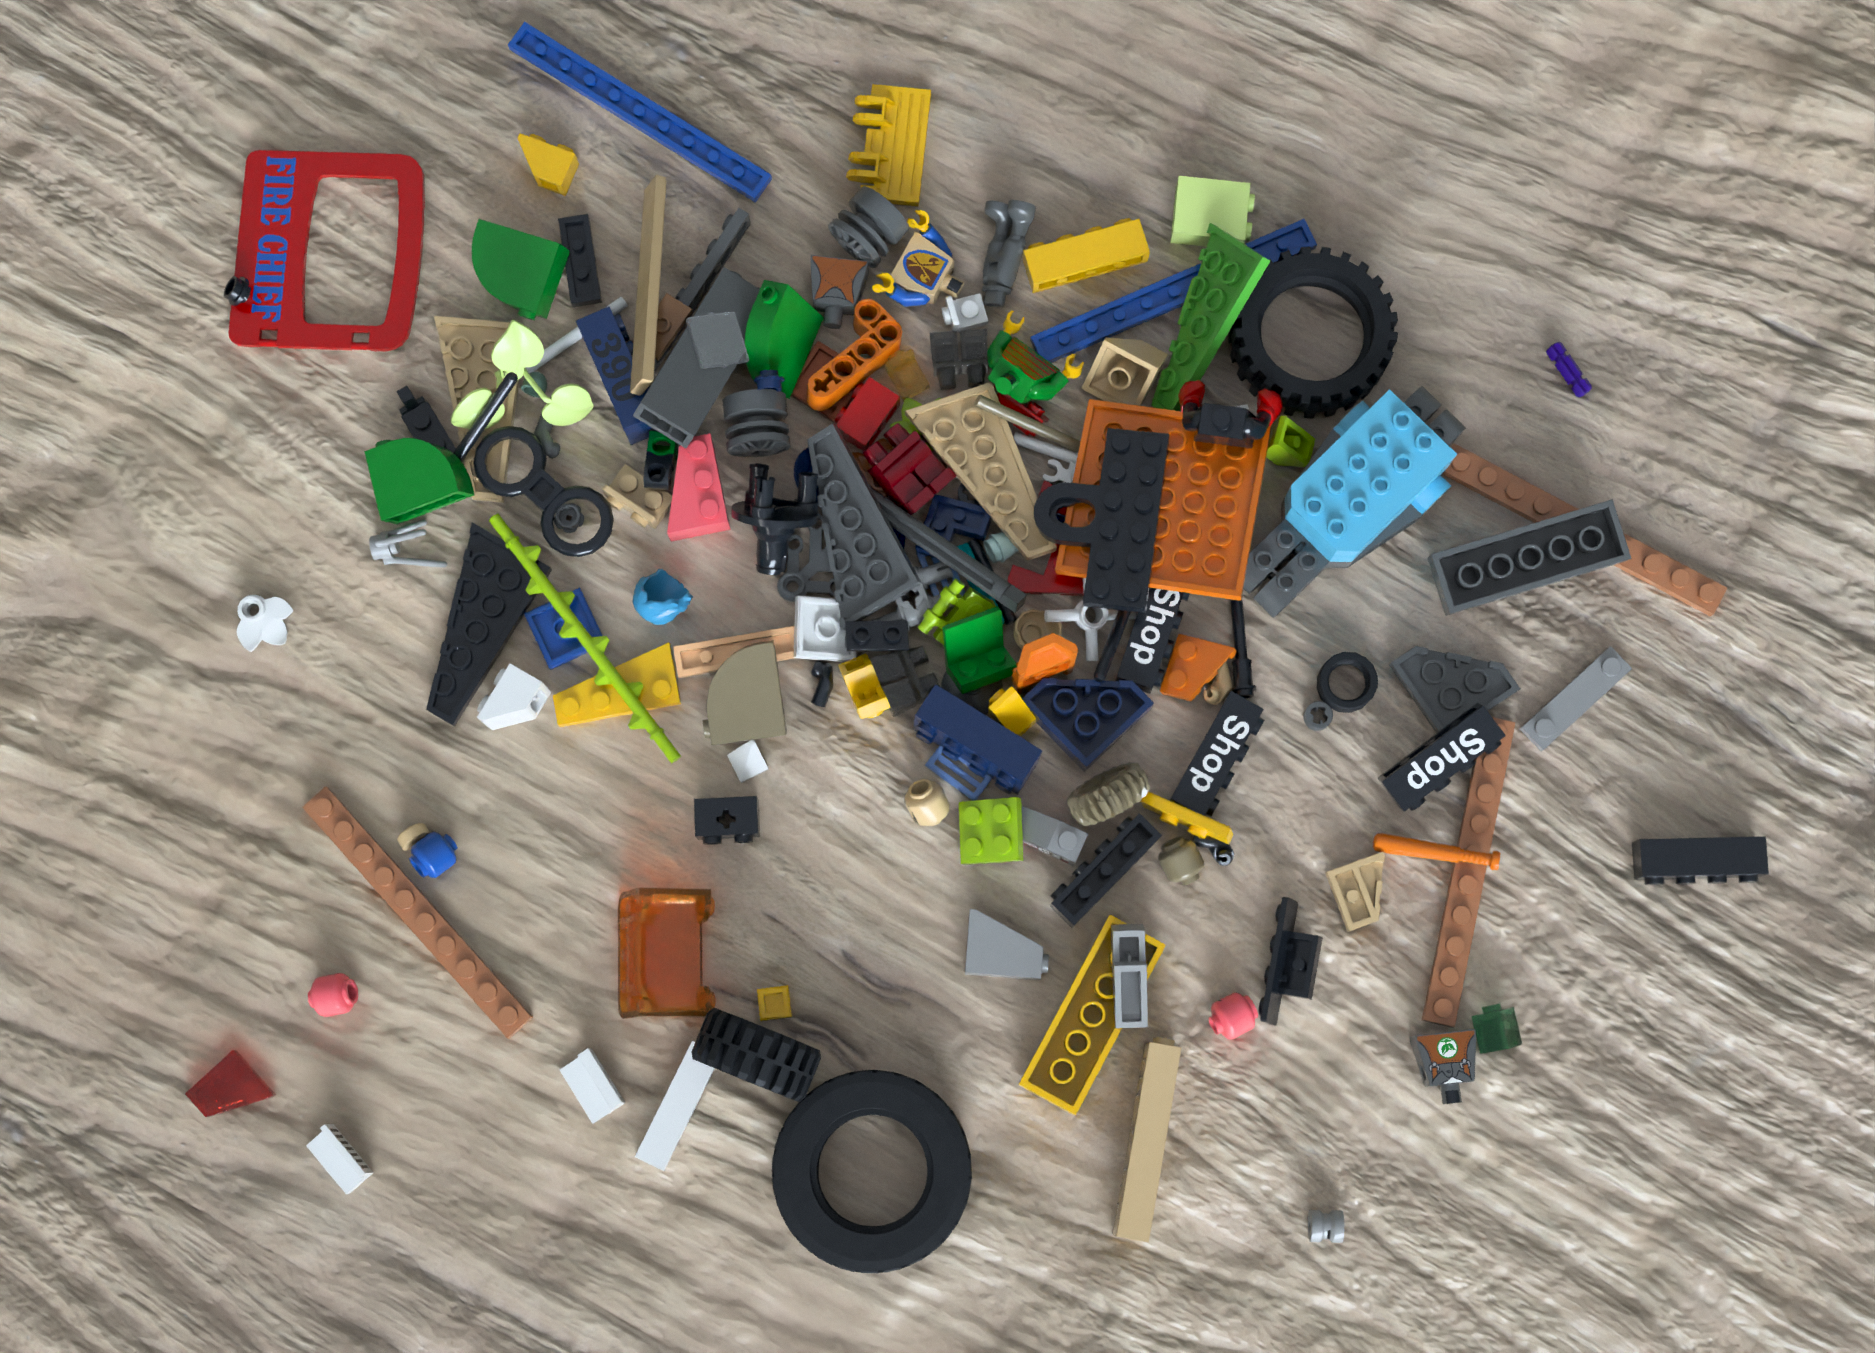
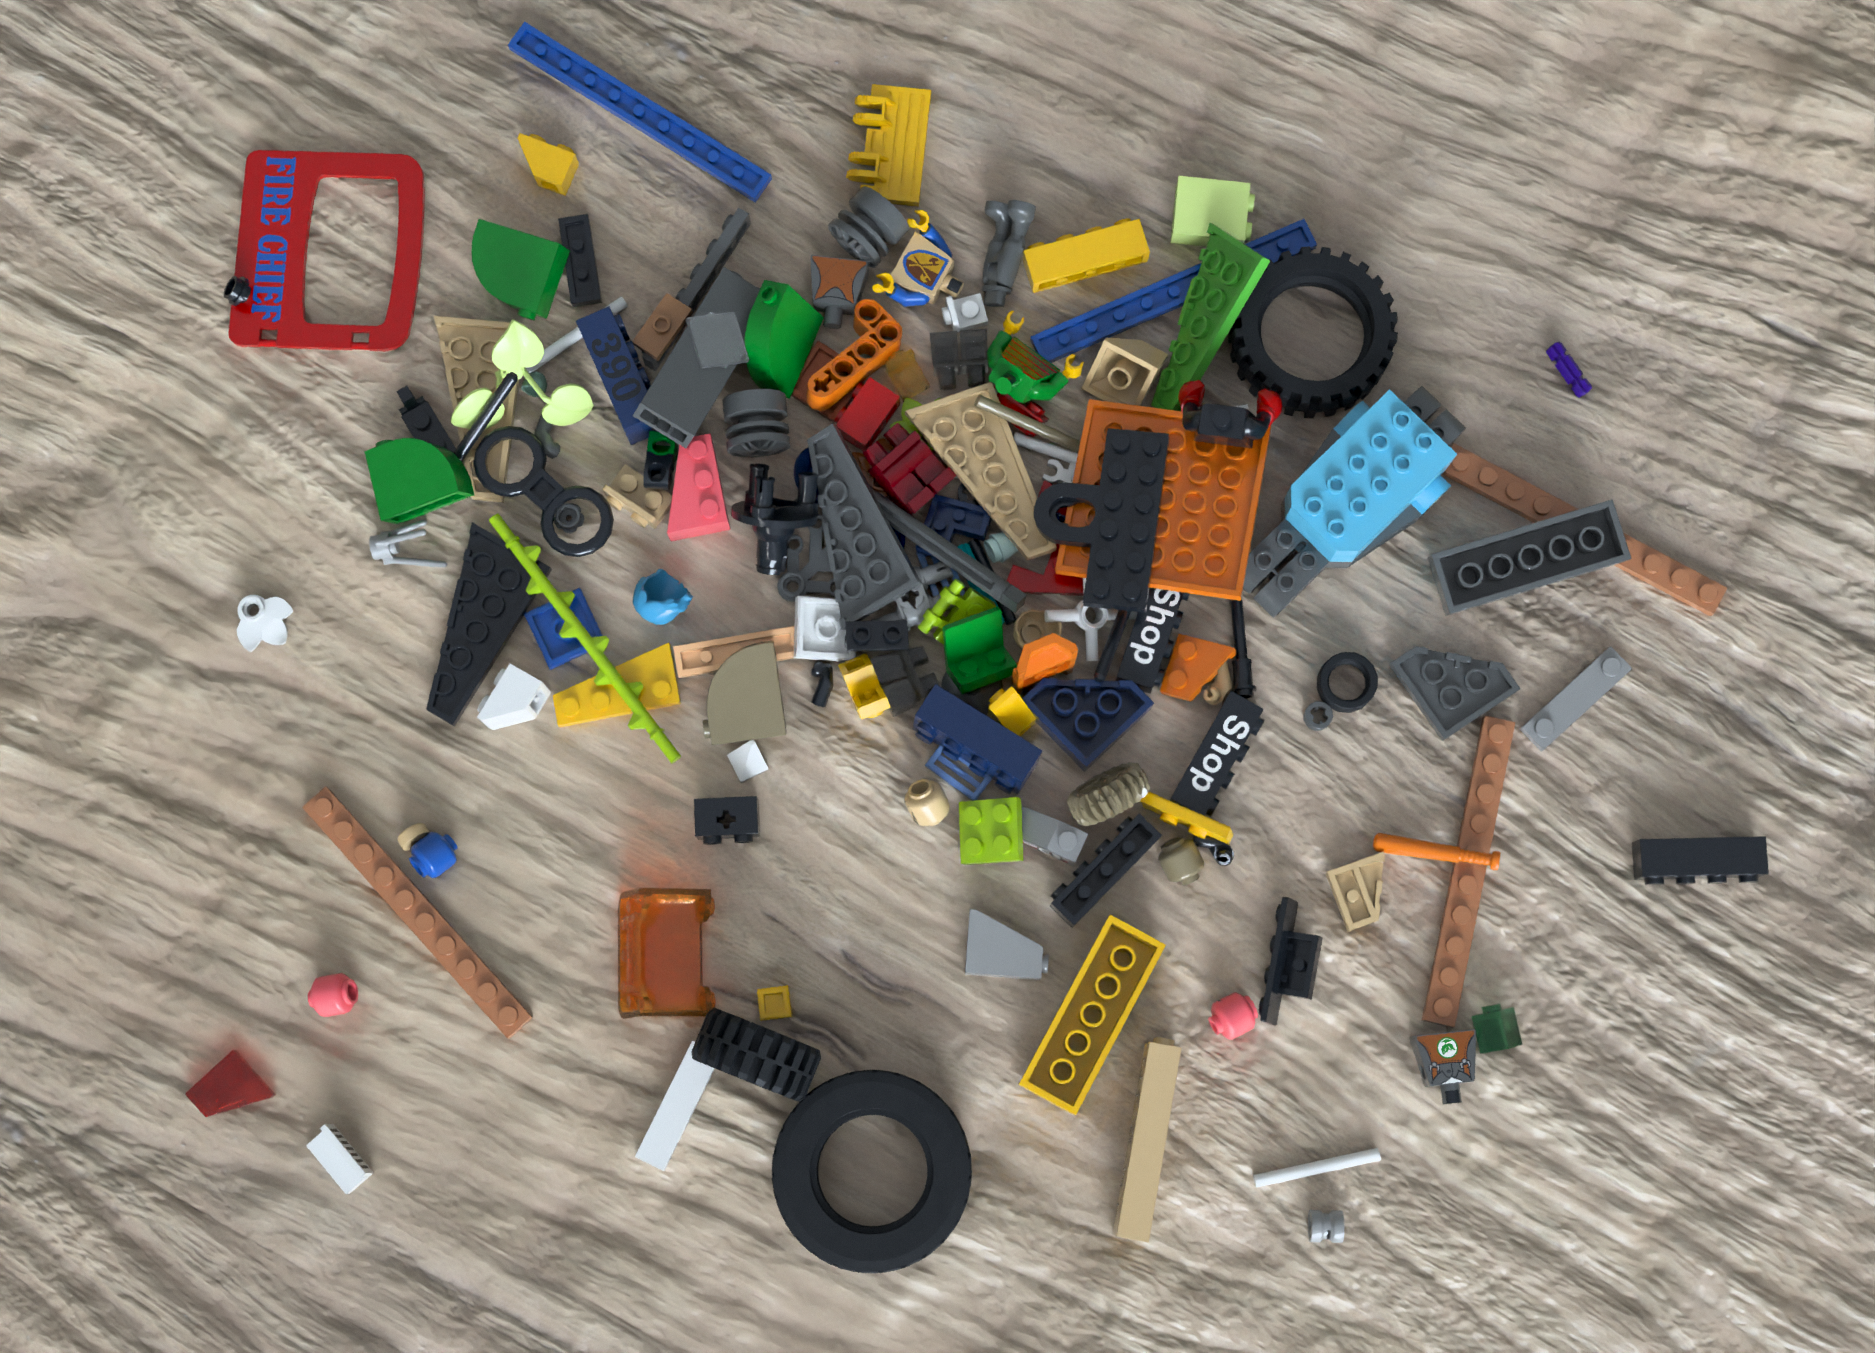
(592, 1085): white panel -> none
(648, 286): tan tile -> none
(769, 380): dark blue plate -> none
(1129, 975): light grey slope -> none
(1289, 444): lime slope -> none
(1316, 1167): none -> white bar
(1442, 757): black brick -> none

